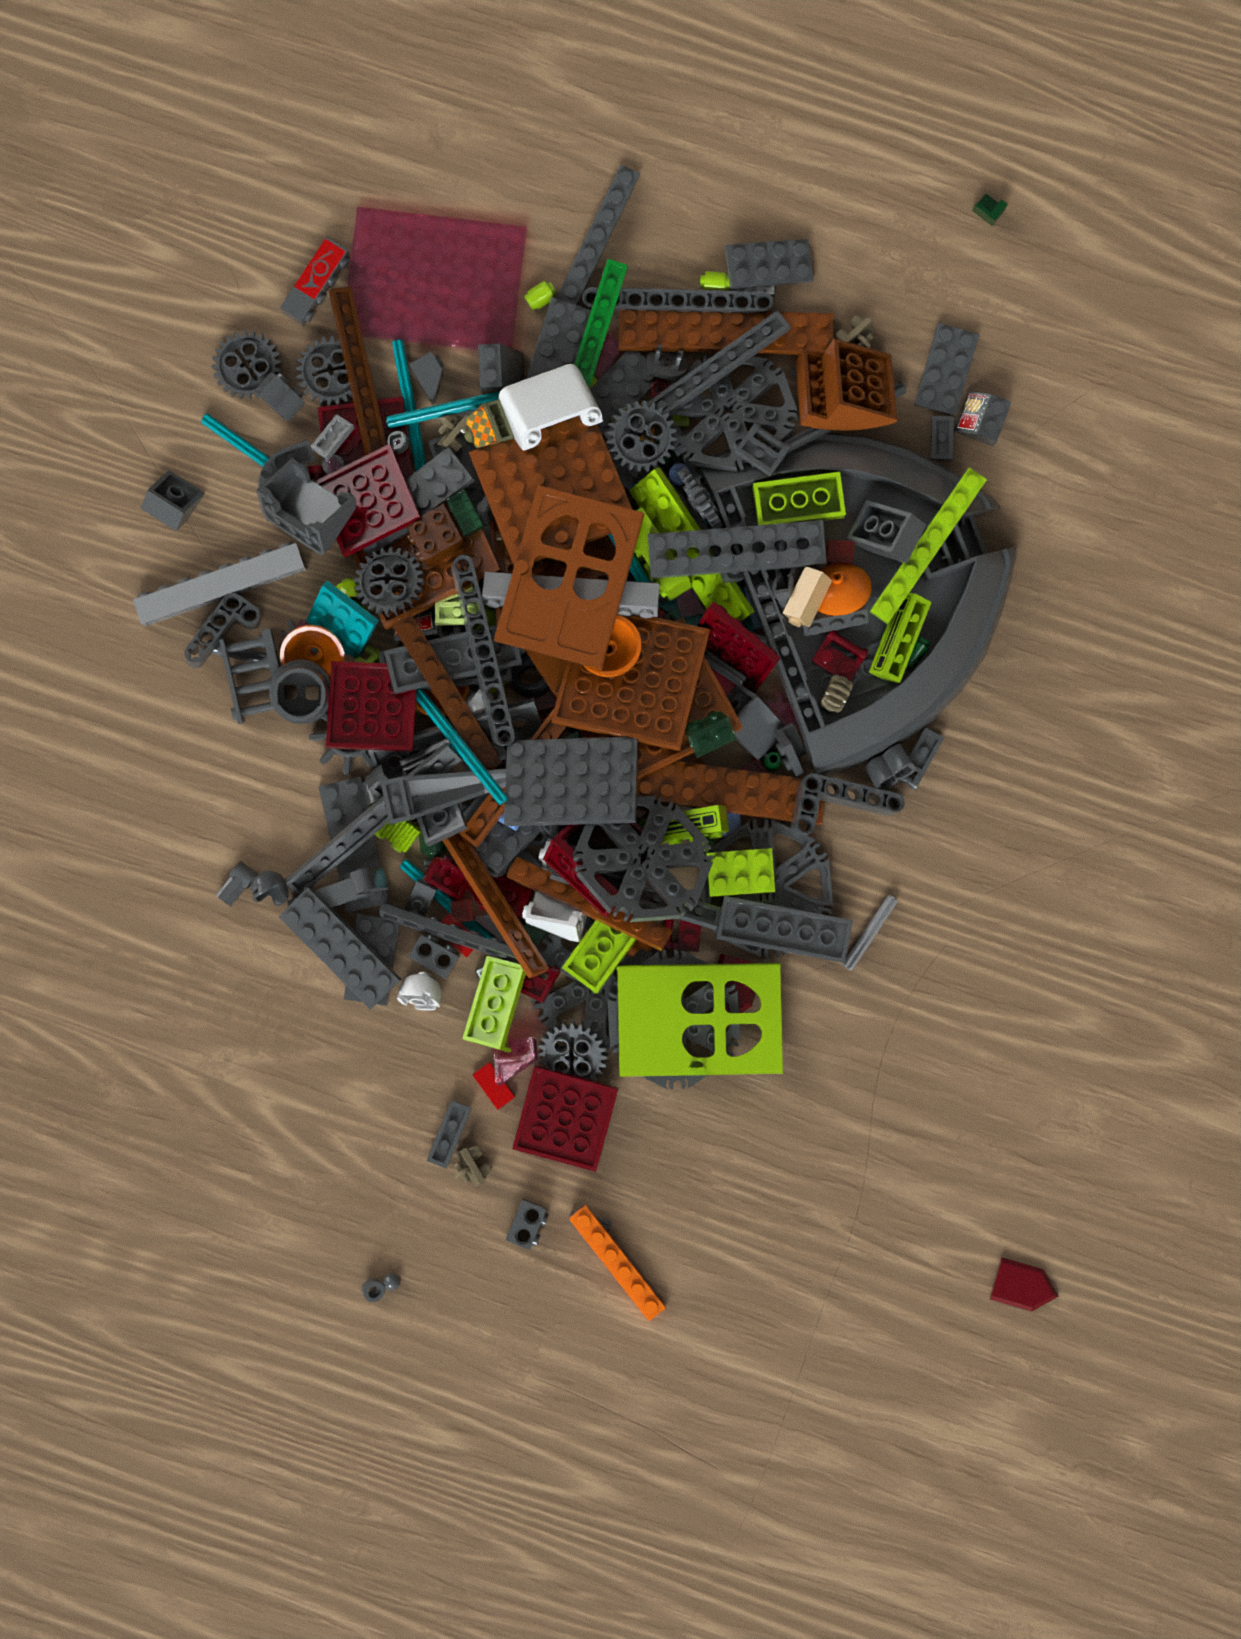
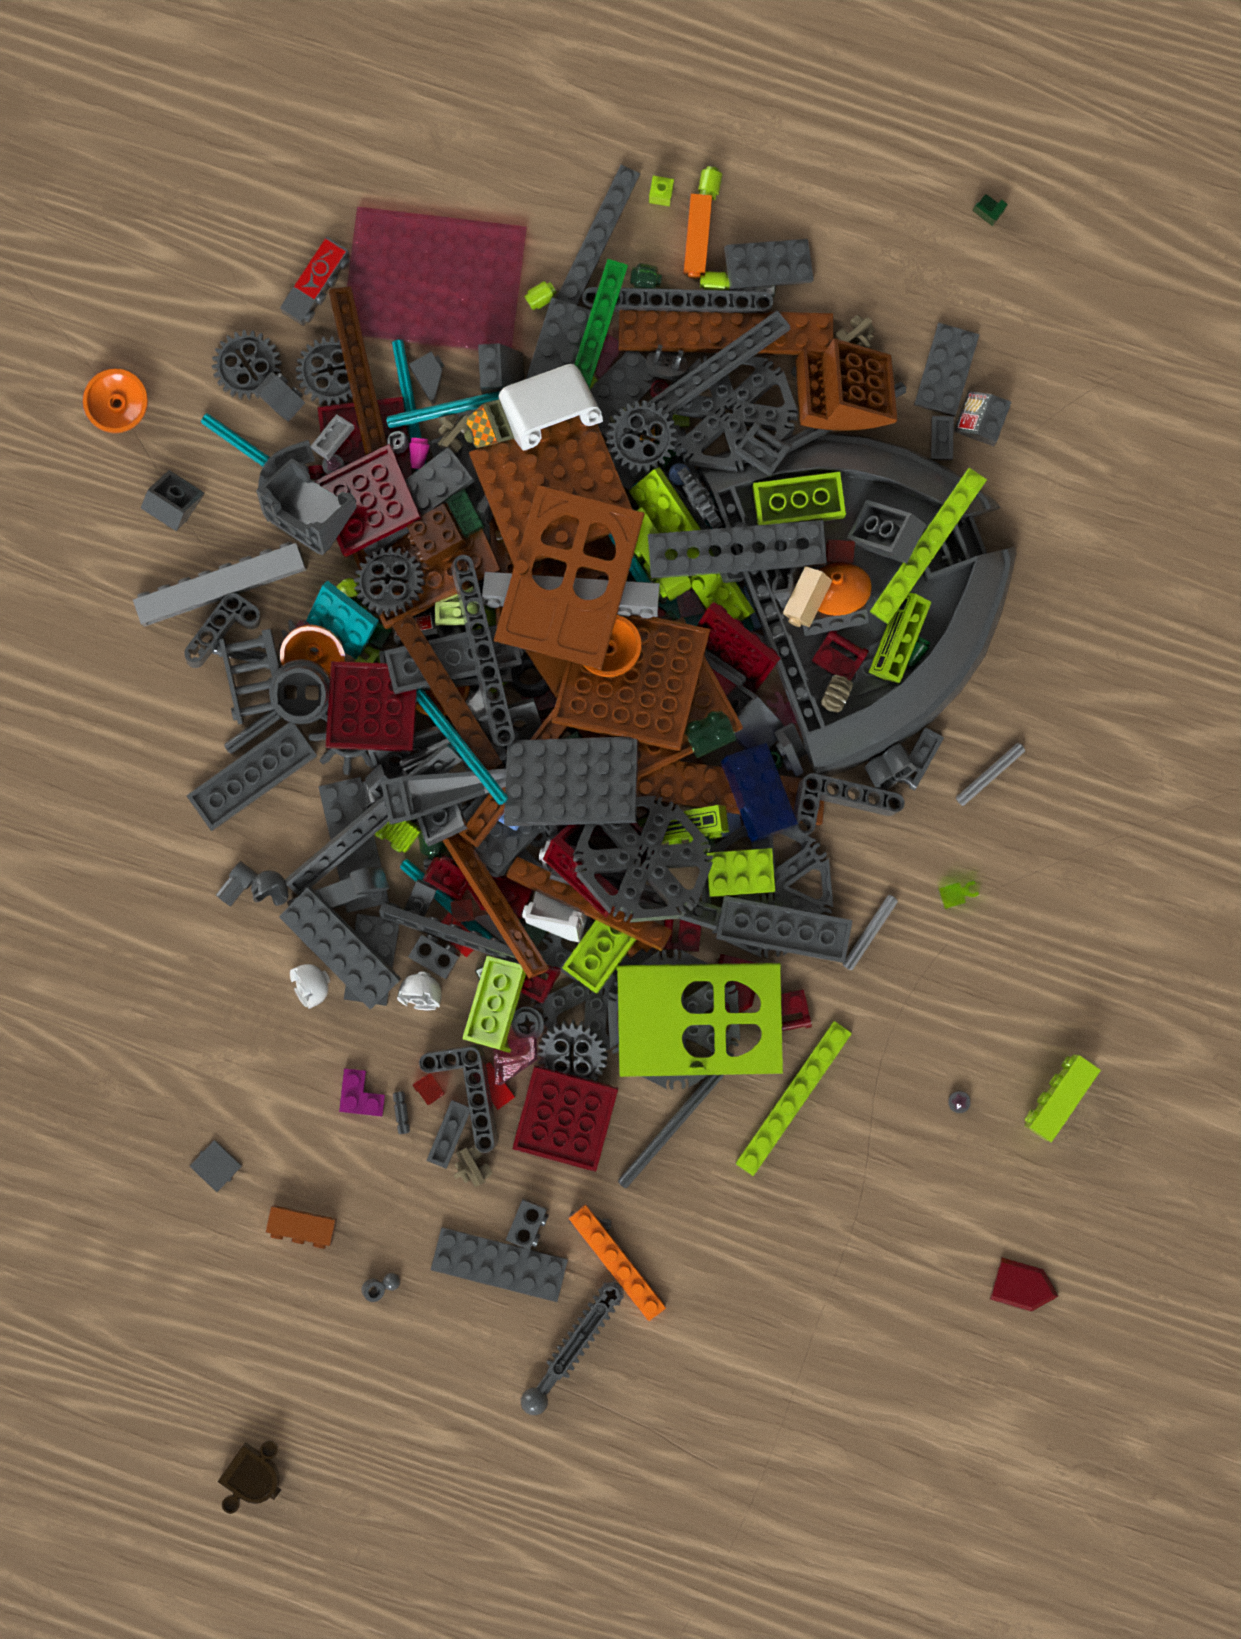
(108, 388): none -> orange dish
(215, 1166): none -> dark grey piece
(251, 776): none -> dark grey plate
(251, 1476): none -> dark brown piece
(252, 731): none -> dark grey axle
(301, 1226): none -> dark orange brick
(310, 983): none -> white cylinder
(355, 1099): none -> magenta plate
(379, 636): none -> dark green plate
(401, 1112): none -> dark grey axle
(418, 452): none -> dark pink cone
(429, 1088): none -> clear red panel
(472, 1088): none -> dark grey beam
(499, 1264): none -> dark grey plate
(521, 1016): none -> dark grey gear
(535, 1400): none -> dark grey gear
(645, 276): none -> clear green head
(661, 190): none -> lime brick
(669, 1129): none -> dark grey axle
(697, 235): none -> orange brick
(710, 182): none -> lime brick
(759, 792): none -> clear blue brick
(793, 1003): none -> dark red plate
(793, 1098): none -> lime plate
(954, 895): none -> clear neon green plate
(959, 1102): none -> dark grey tile
(990, 774): none -> light grey axle
(1062, 1097): none -> lime brick

